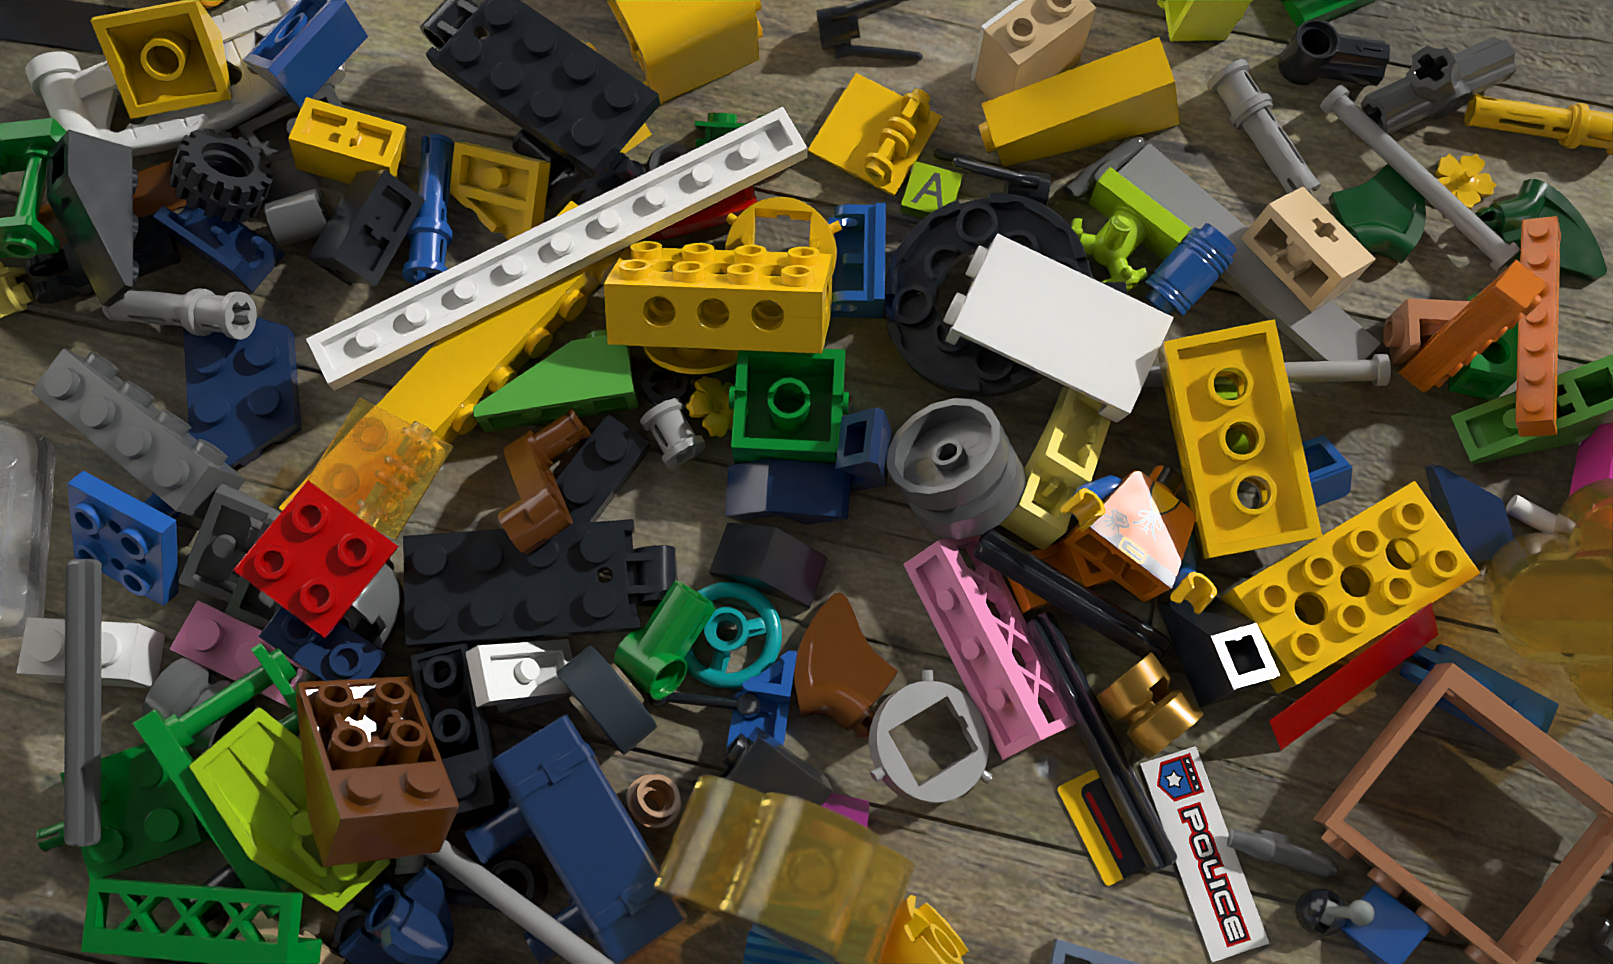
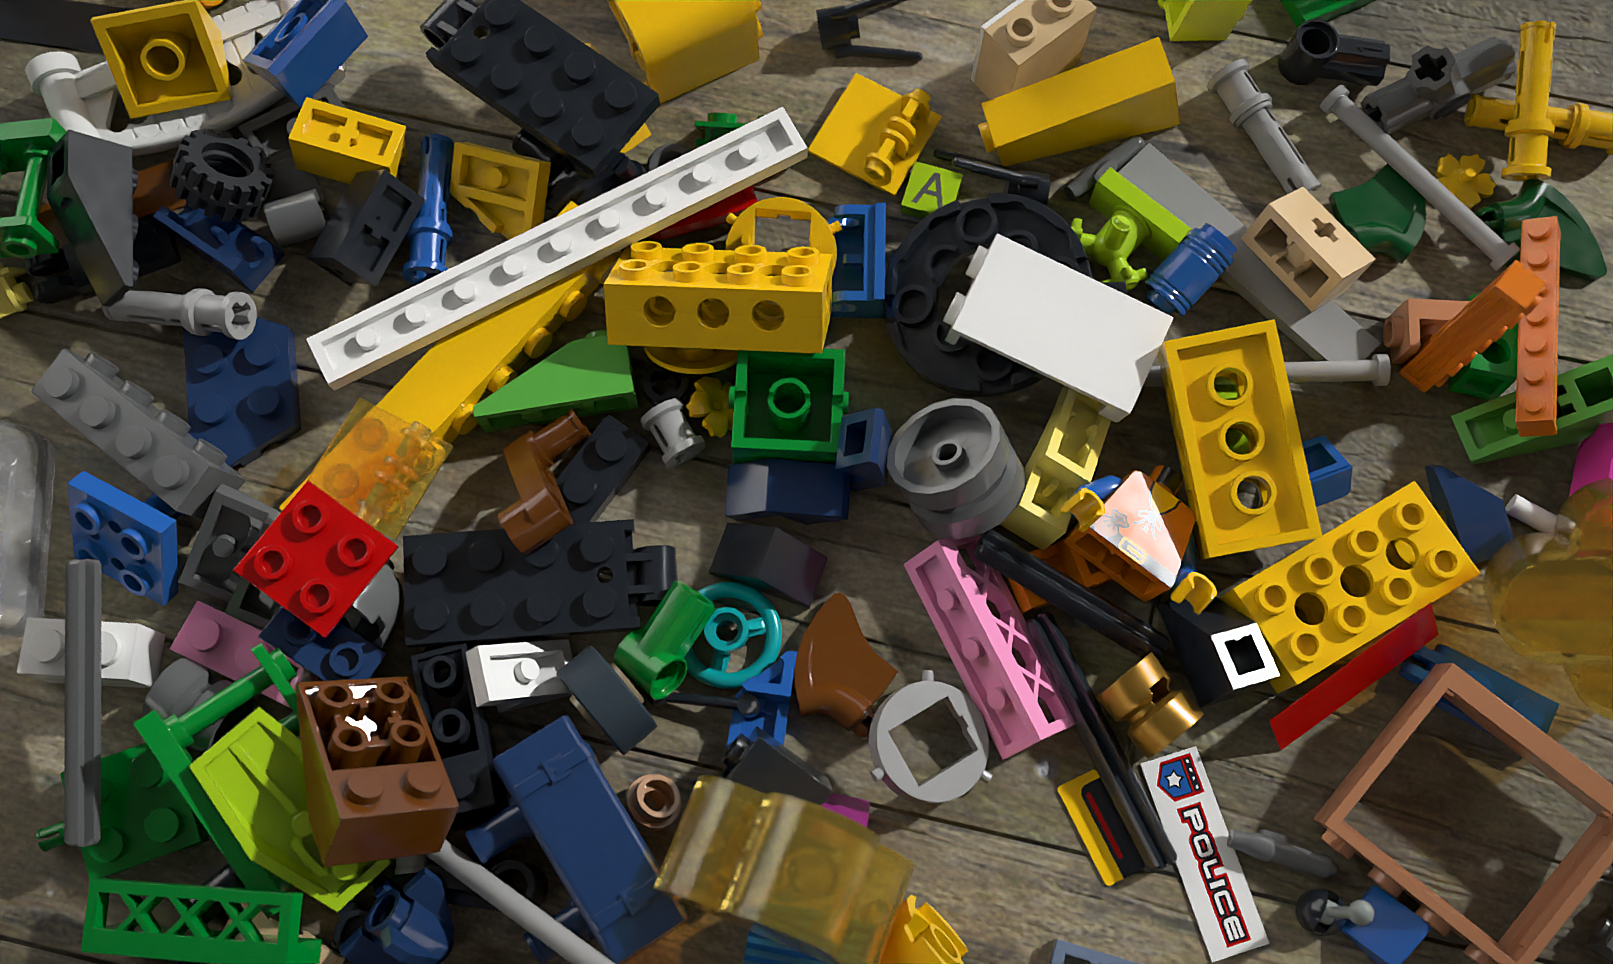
(1530, 123): none -> yellow pin

